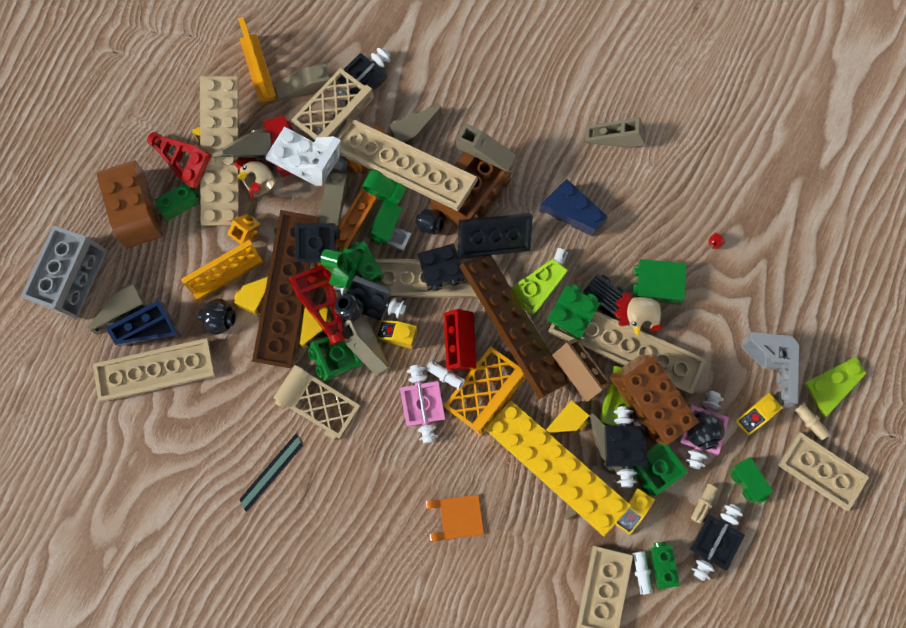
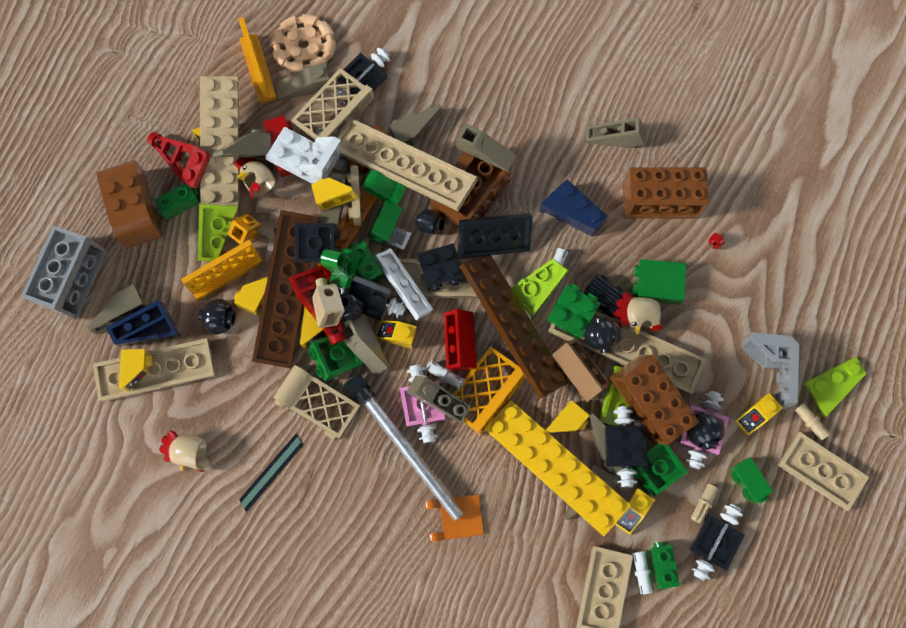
(133, 367): none -> yellow slope
(184, 450): none -> tan piece
(213, 229): none -> lime wing
(303, 34): none -> light nougat plate
(327, 304): none -> tan torso
(331, 193): none -> yellow slope
(355, 210): none -> tan plate
(361, 390): none -> flat silver piece
(403, 284): none -> white plate
(438, 398): none -> dark tan slope
(603, 334): none -> black plant
(665, 192): none -> dark orange brick

